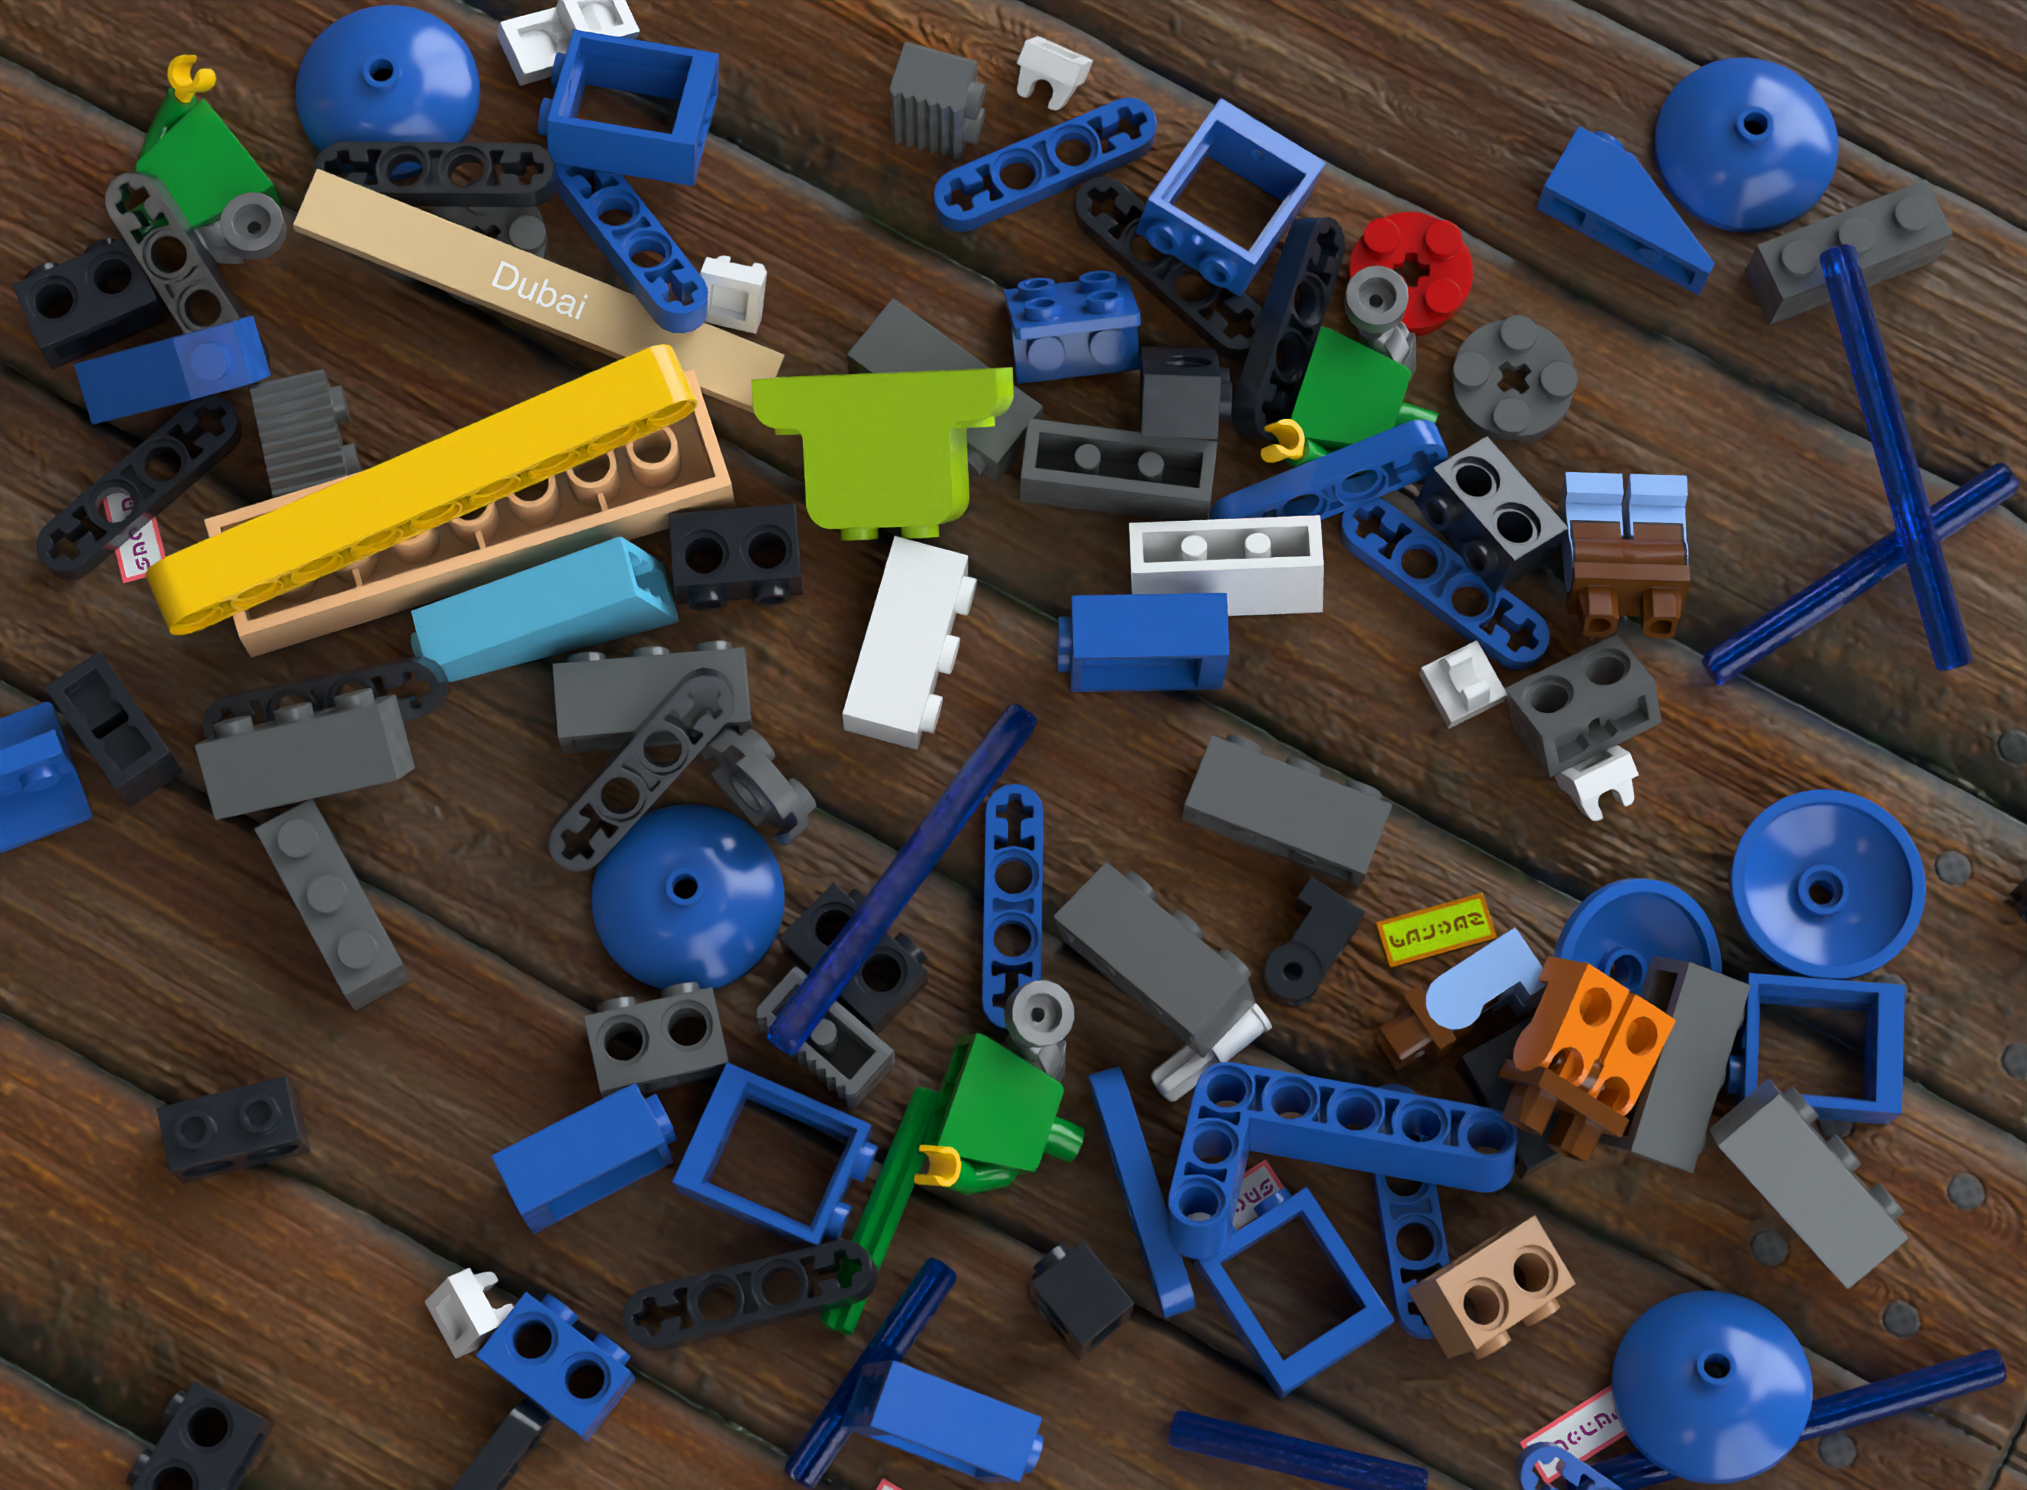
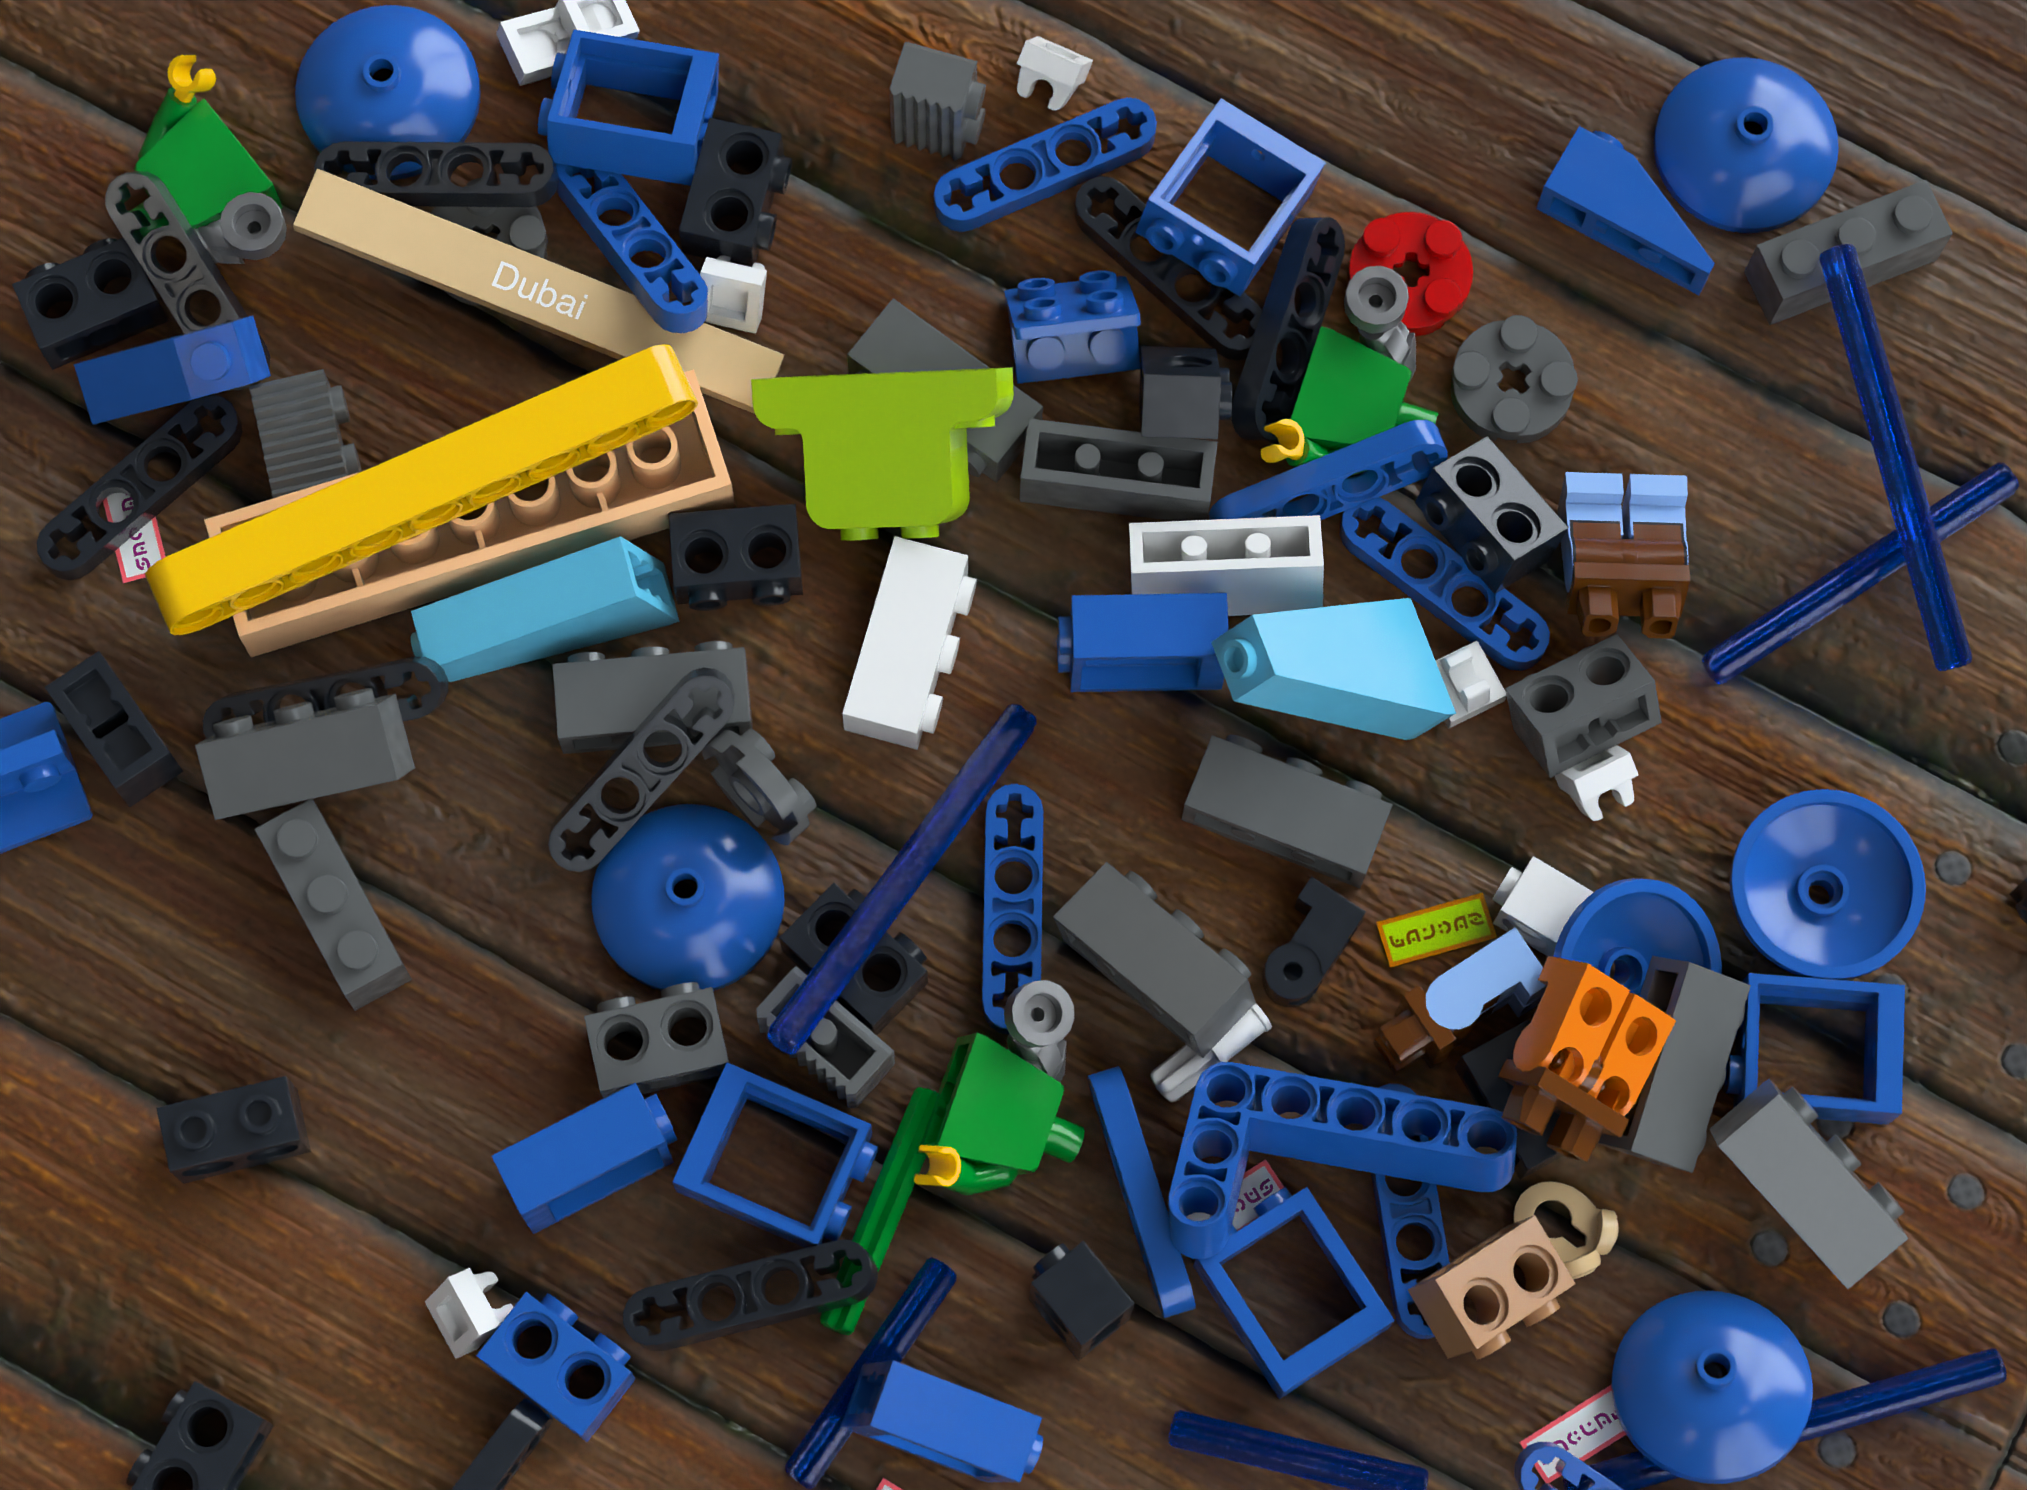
(721, 192): none -> black brick
(1339, 666): none -> medium azure slope
(1538, 904): none -> white brick
(1597, 1225): none -> tan piece

